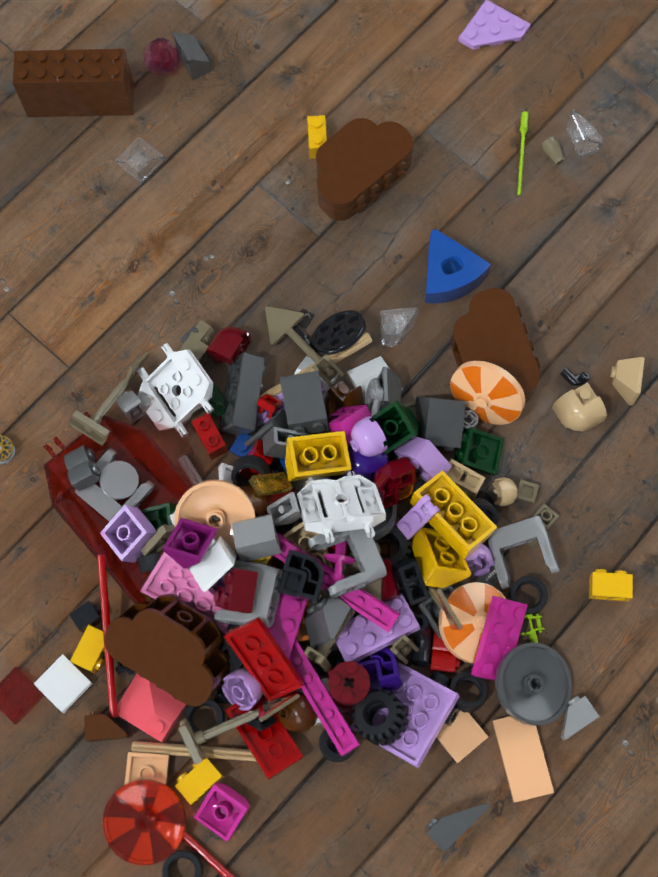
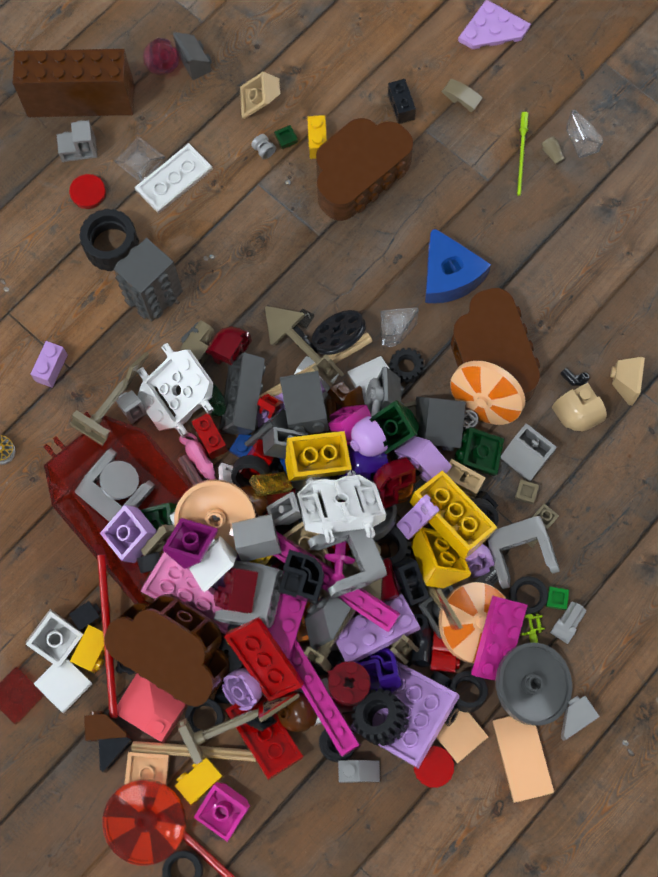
(49, 364): none -> lavender brick
(54, 638): none -> white slope
(77, 144): none -> light grey brick
(82, 467): dark grey brick -> none
(87, 191): none -> red tile
(100, 222): none -> black tyre
(111, 750): none -> black slope
(148, 280): none -> dark grey brick
(173, 178): none -> white tile
(198, 456): none -> bright pink animal
(258, 93): none -> tan slope
(263, 146): none -> light grey wheel
(286, 137): none -> dark green plate
(358, 771): none -> light grey slope
(401, 101): none -> black brick
(407, 355): none -> black tyre
(435, 768): none -> red tile
(450, 827): dark grey slope -> none
(459, 92): none -> dark tan slope
(506, 491): tan hair -> none
(528, 452): none -> light grey slope
(557, 598): none -> green plate
(566, 626): none -> light grey piece
(610, 586): yellow brick -> none

